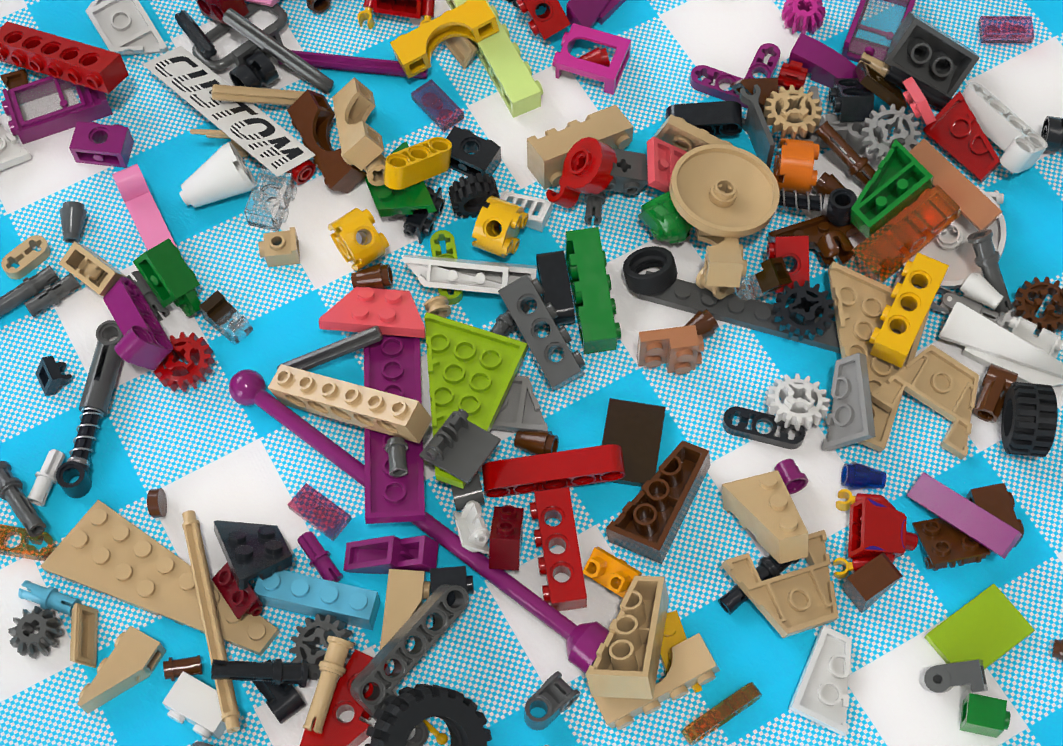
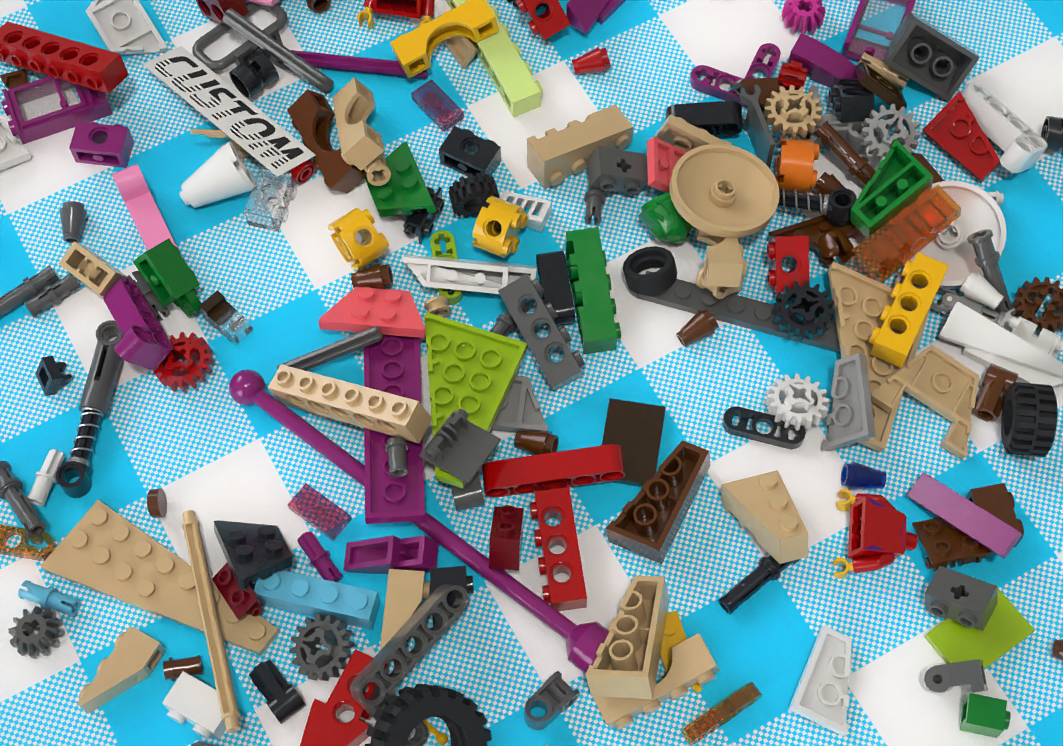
(25, 257): tan beam -> none
(84, 635): tan tile -> none
(195, 34): black axle -> none
(254, 95): tan axle -> none
(274, 672): black pin -> none
(280, 248): tan brick -> none
(331, 669): tan pin -> none
(417, 163): yellow beam -> none
(472, 528): white hinge -> none
(584, 171): red piece -> none
(609, 75): dark pink panel -> none
(610, 571): light orange hips -> none
(674, 346): nougat plate -> none
(769, 280): dark brown leg -> none
(791, 475): magenta piece -> none
(794, 599): tan wing -> none
(871, 582): reddish brown slope -> none
(917, 102): coral wing -> none
(932, 95): black axle -> none
(961, 598): none -> dark grey brick
(973, 203): nougat tile -> none
(1006, 29): clear pink plate -> none

